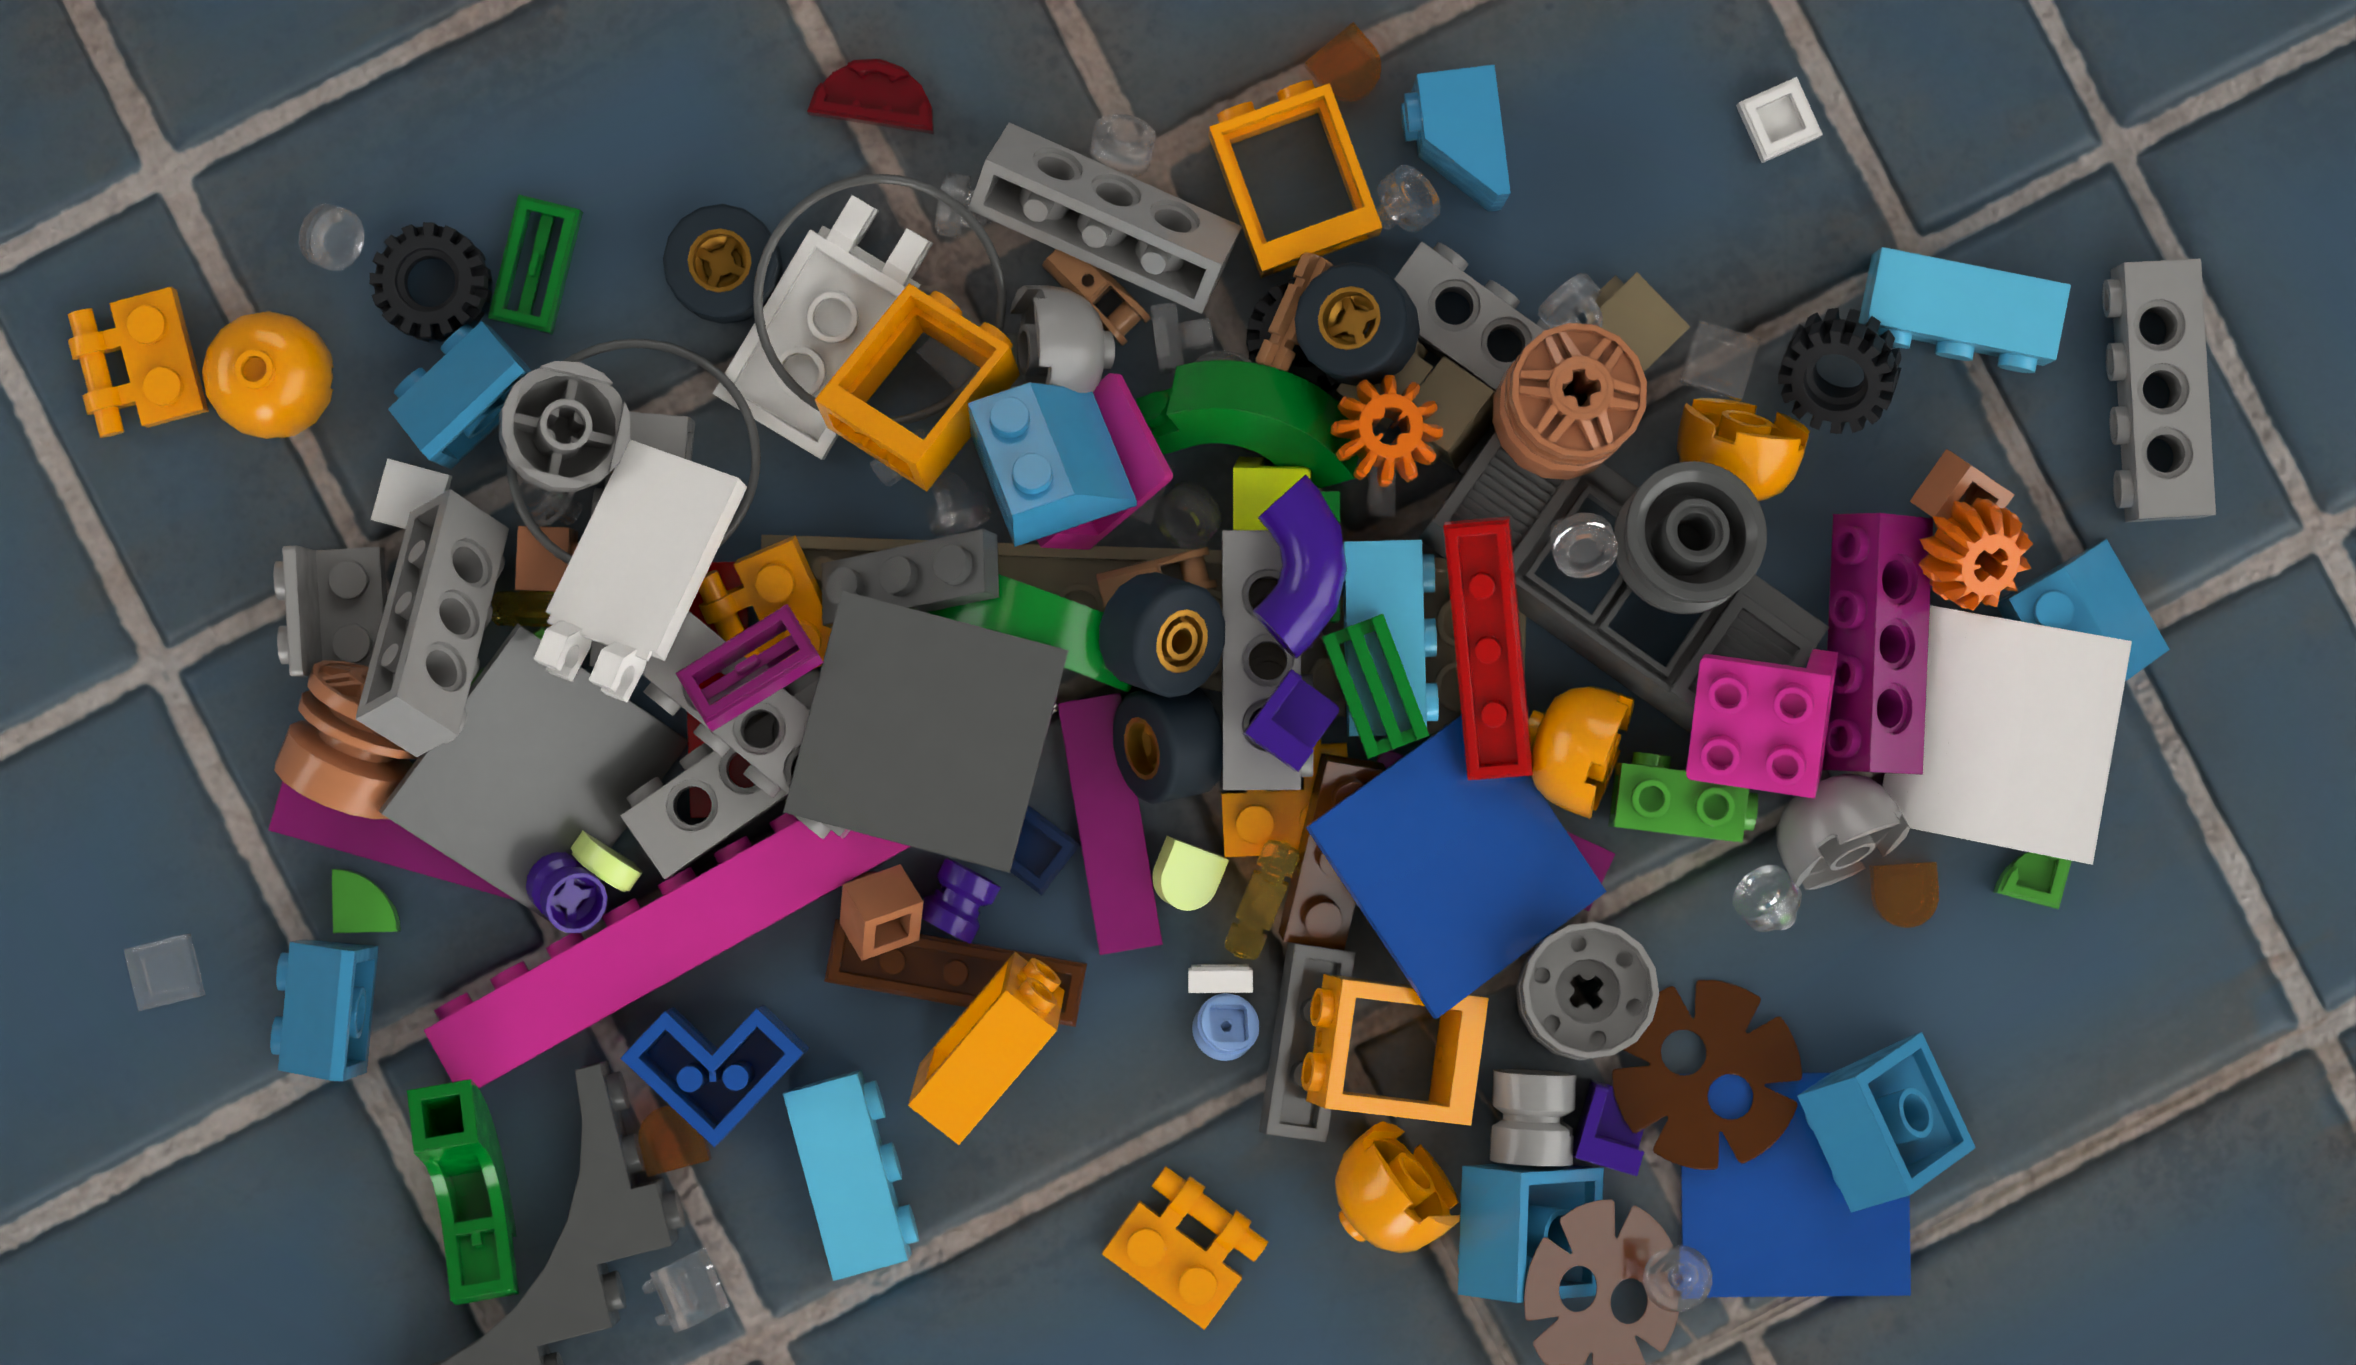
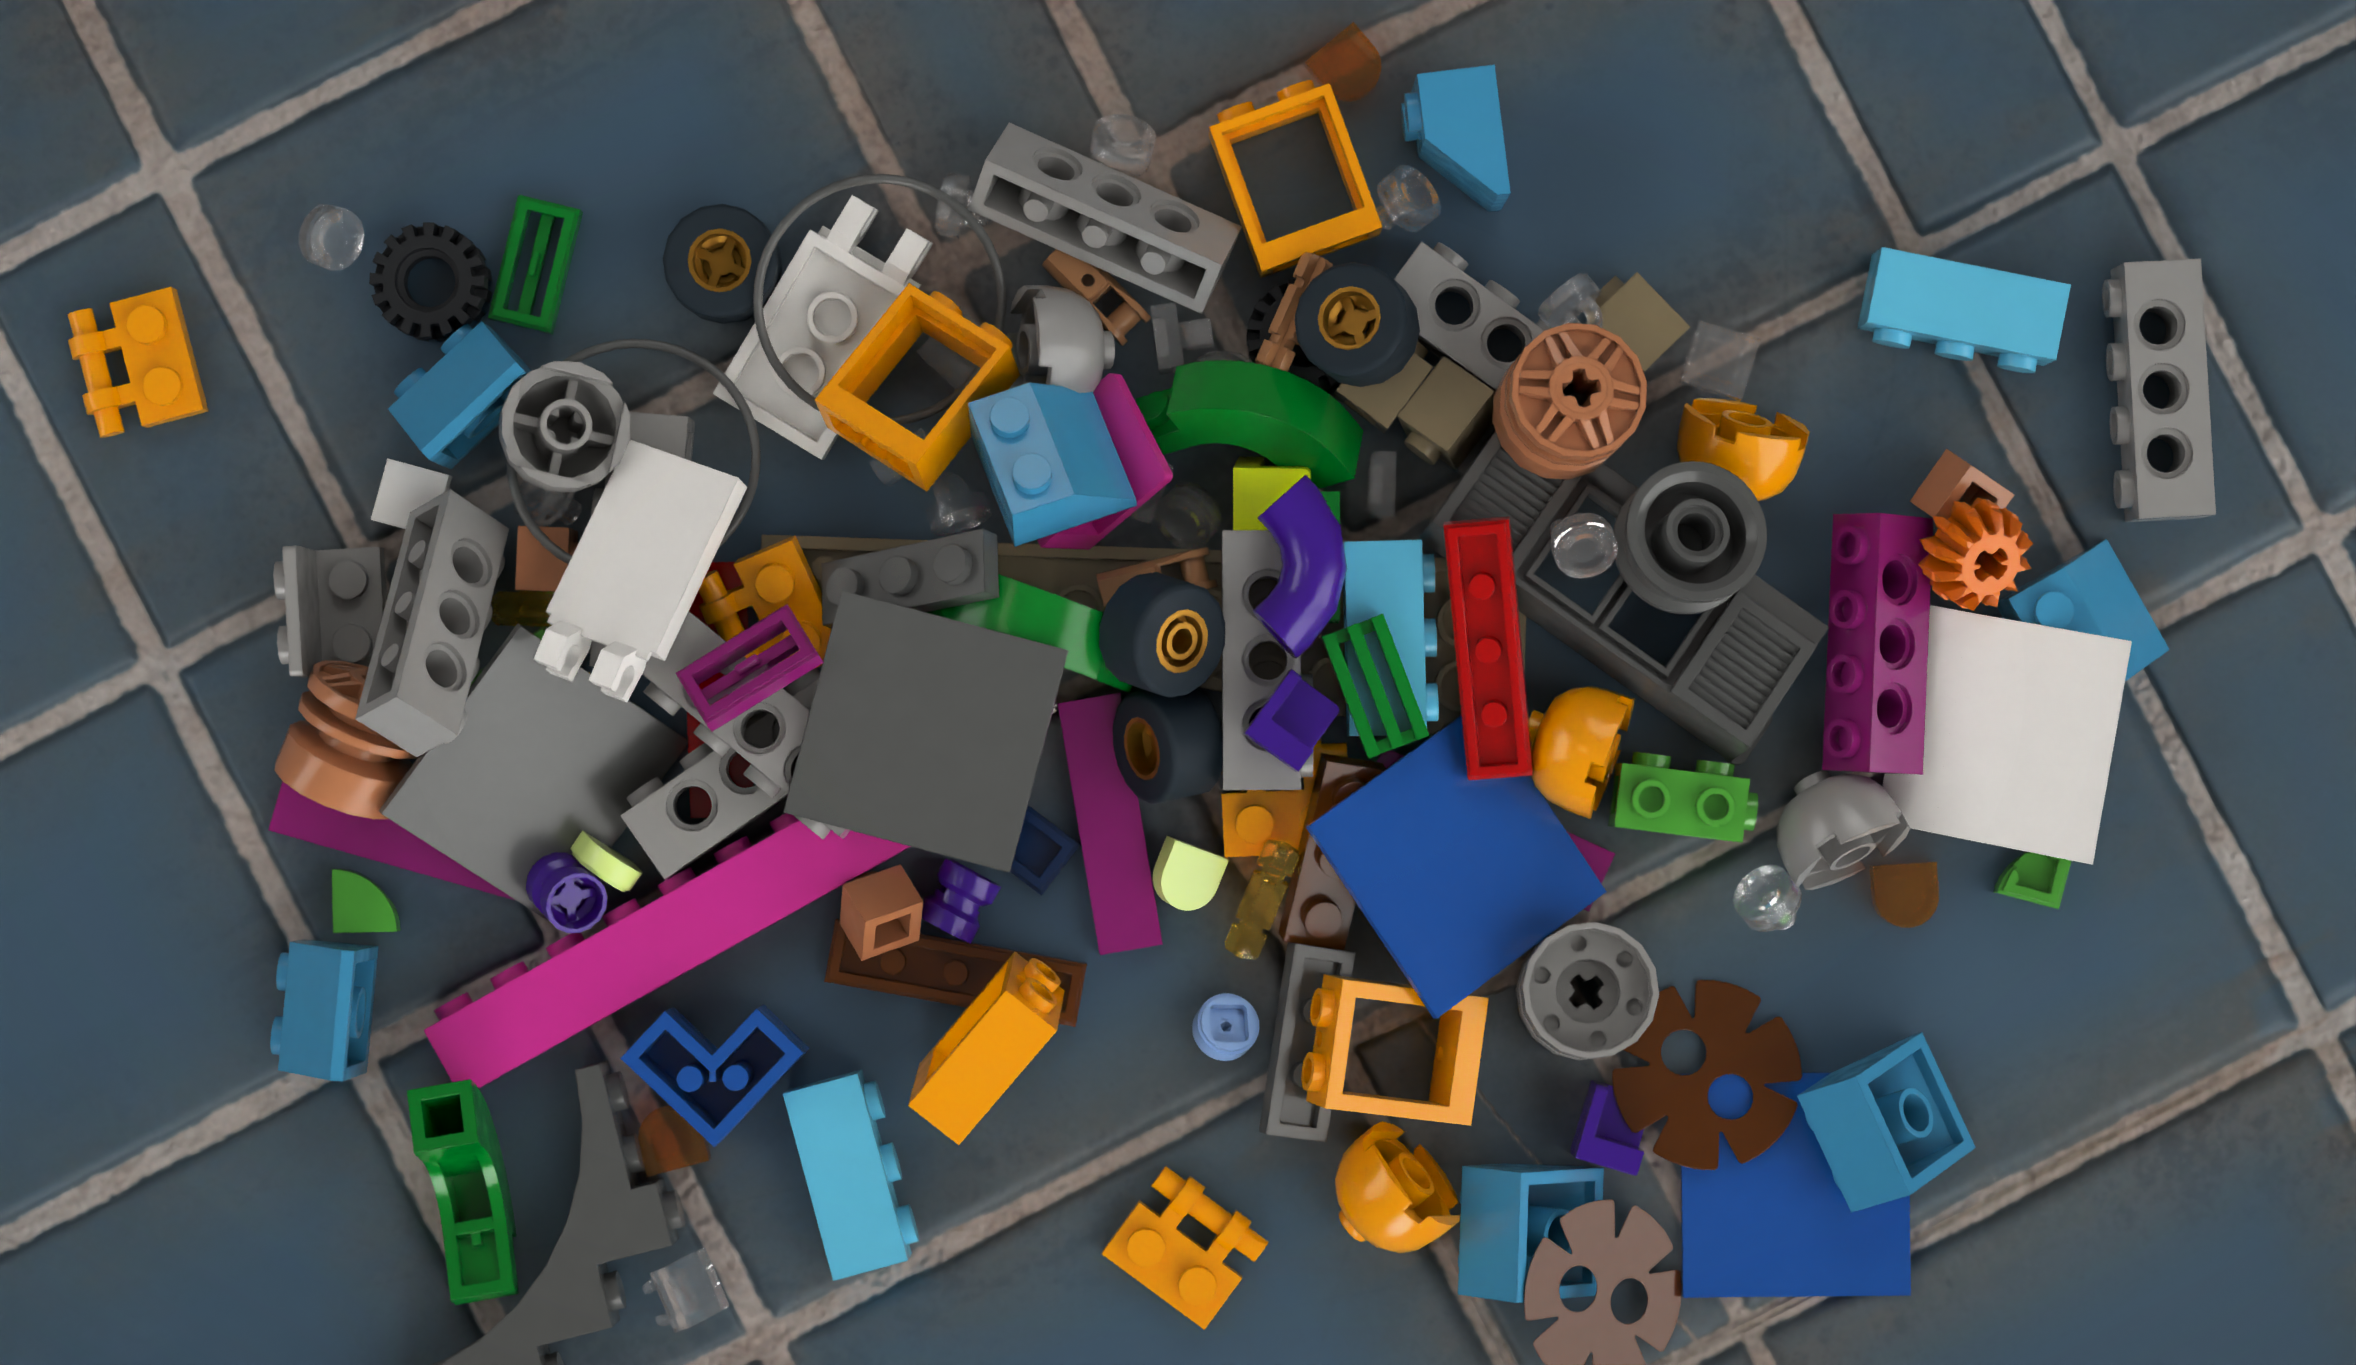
(164, 972): clear tile -> none
(268, 375): light orange cylinder -> none
(874, 95): dark red tile -> none
(1220, 978): white tile -> none
(1366, 415): orange gear -> none
(1533, 1117): light grey wheel -> none
(1677, 1278): clear tile -> none
(1762, 723): dark pink bracket -> none
(1779, 120): white tile -> none
(1846, 339): black tyre -> none

